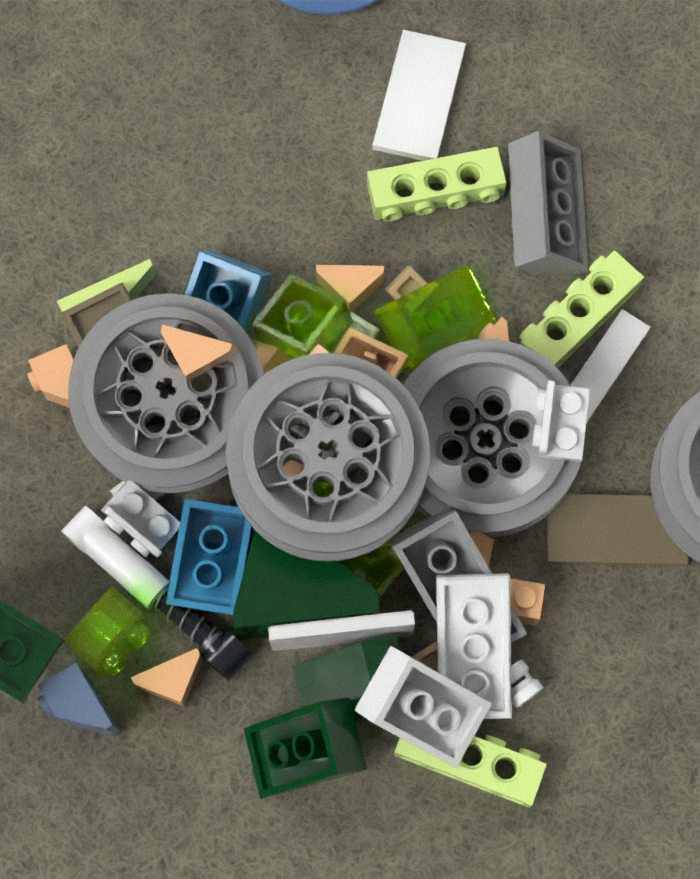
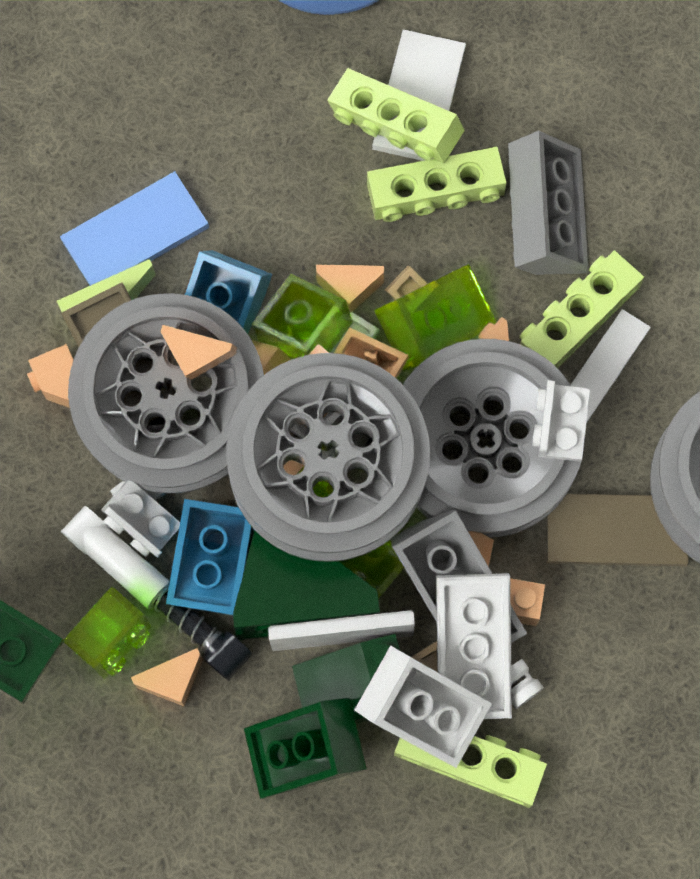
(76, 702): sand blue slope -> none
(135, 230): none -> light blue tile
(357, 91): none -> yellowish green brick

